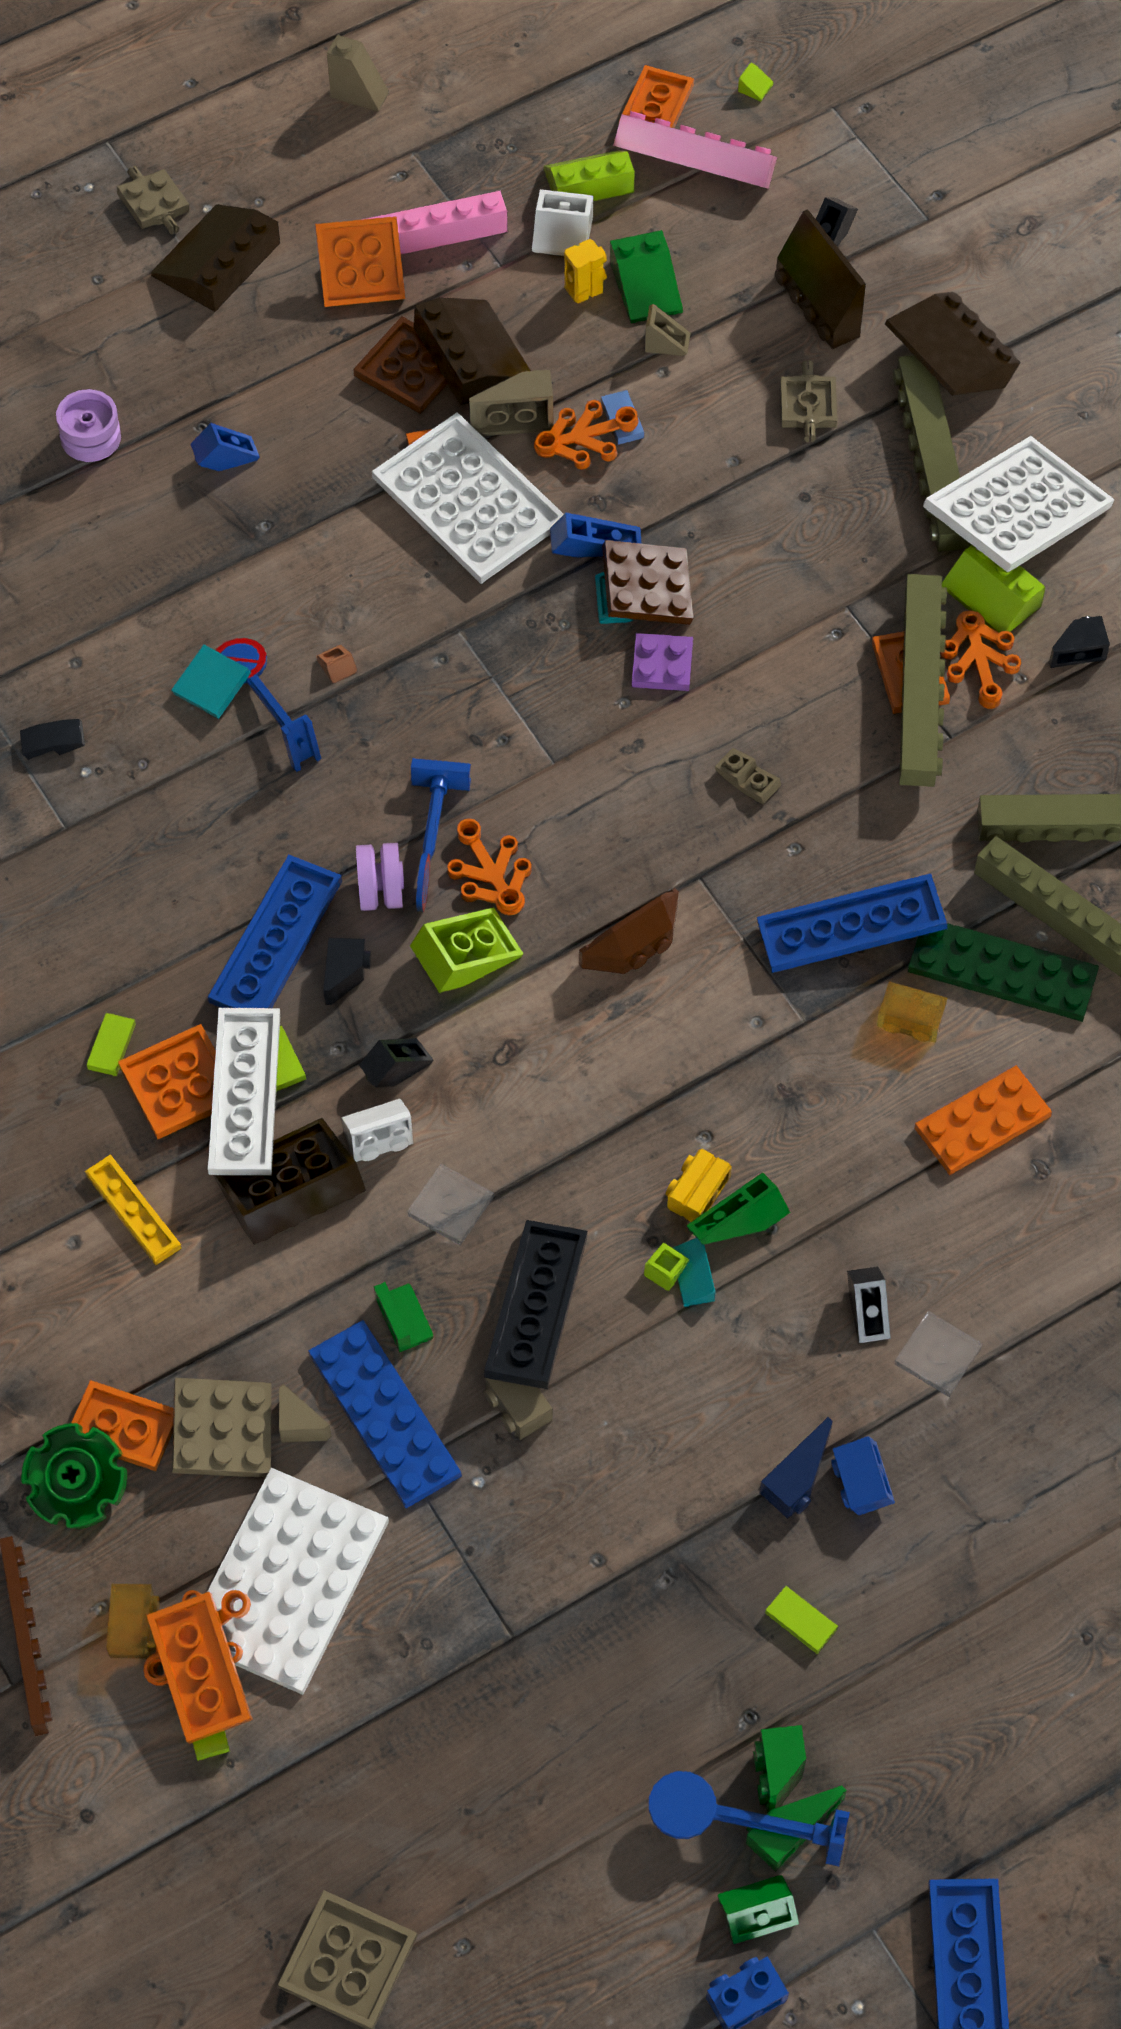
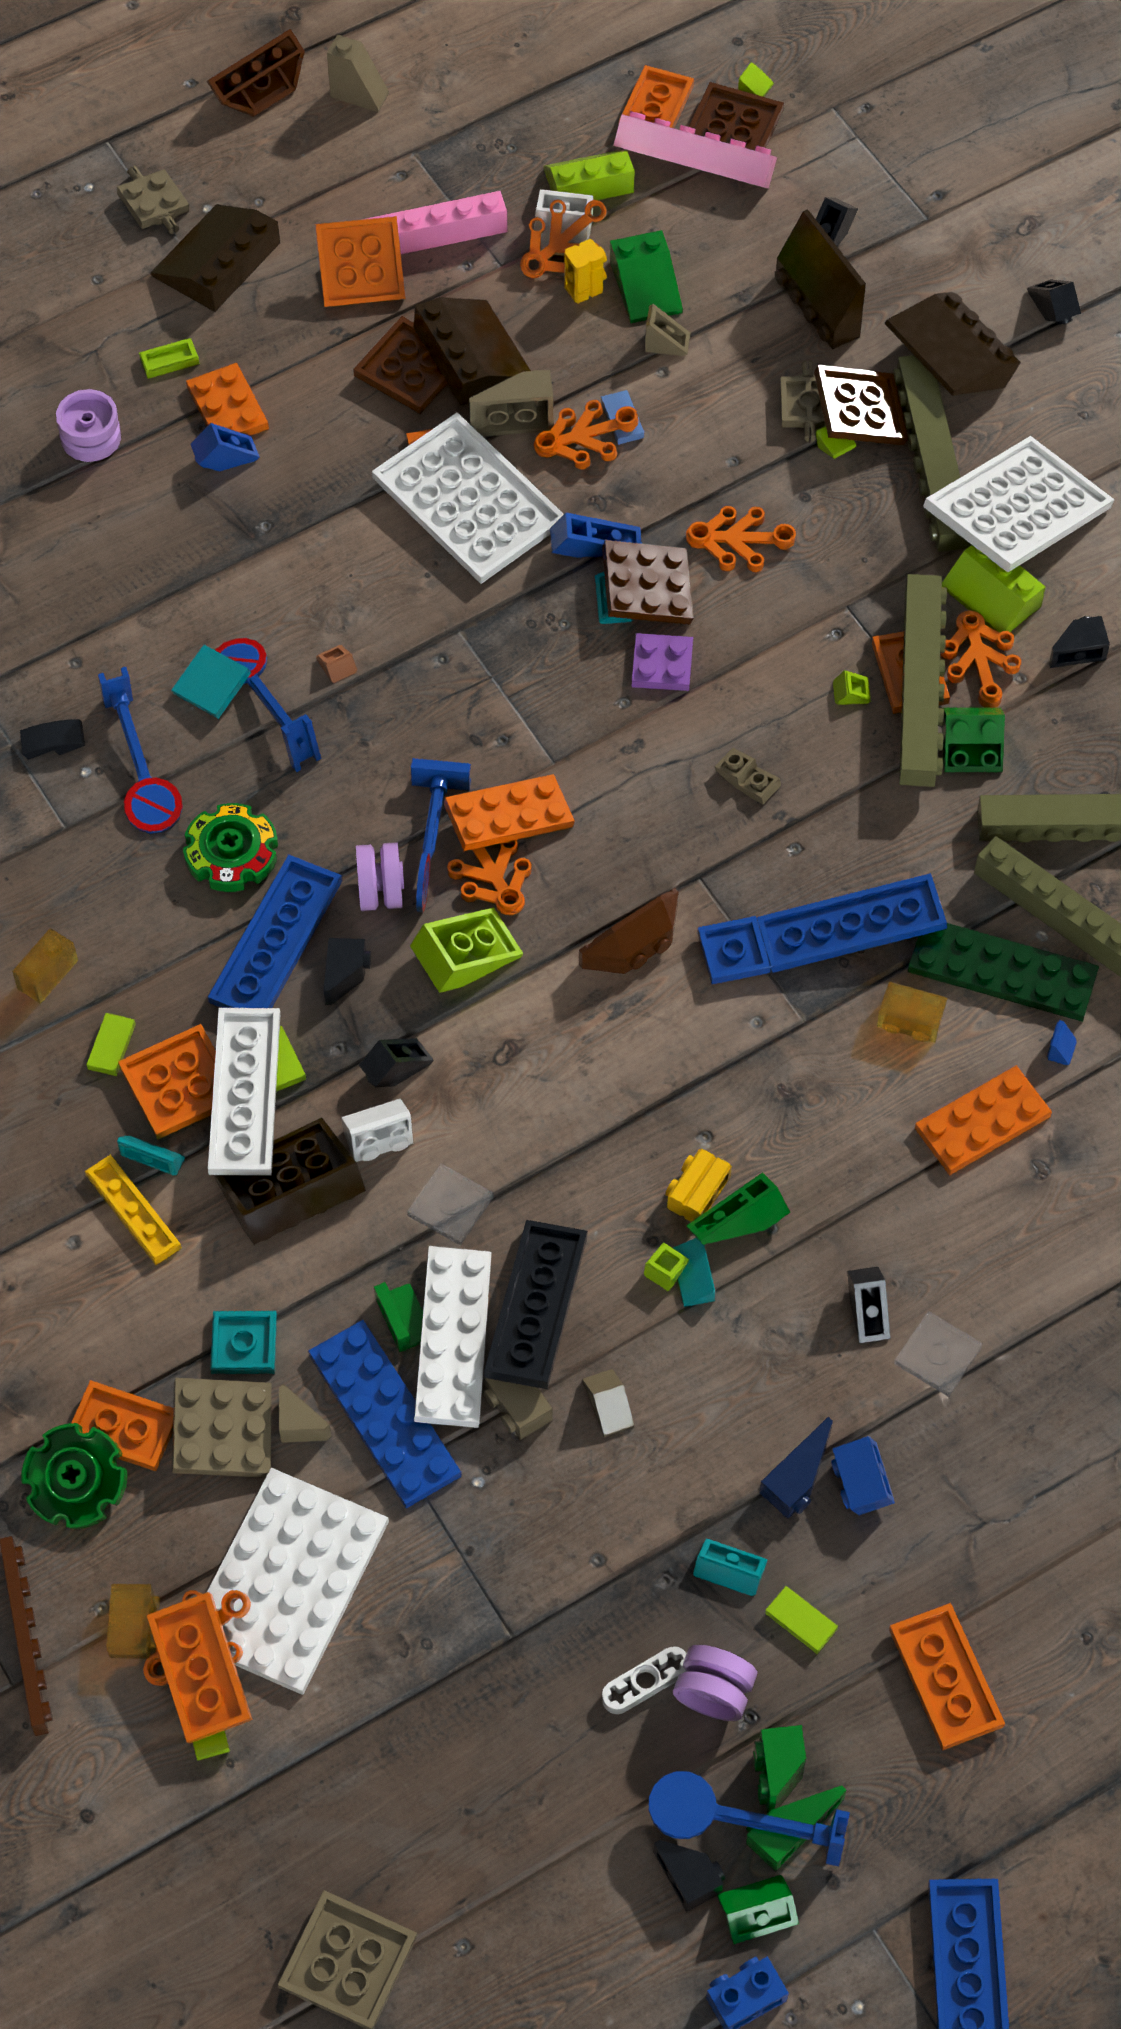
(45, 965): none -> clear yellow brick
(150, 1154): none -> teal slope
(151, 803): none -> piece
(169, 358): none -> lime tile
(227, 400): none -> orange plate
(230, 847): none -> green piece
(243, 1342): none -> teal tile
(261, 76): none -> reddish brown wedge
(453, 1337): none -> white plate
(508, 812): none -> orange plate
(558, 241): none -> orange plant
(609, 1402): none -> slope
(620, 1685): none -> white beam
(689, 1873): none -> black slope
(715, 1682): none -> lavender wheel
(730, 1567): none -> teal slope
(733, 950): none -> blue plate
(737, 116): none -> reddish brown plate
(737, 537): none -> orange plant
(833, 446): none -> lime slope
(851, 689): none -> lime slope
(860, 405): none -> plate
(946, 1676): none -> orange plate
(973, 739): none -> green slope
(1056, 300): none -> black slope
(1062, 1044): none -> blue slope

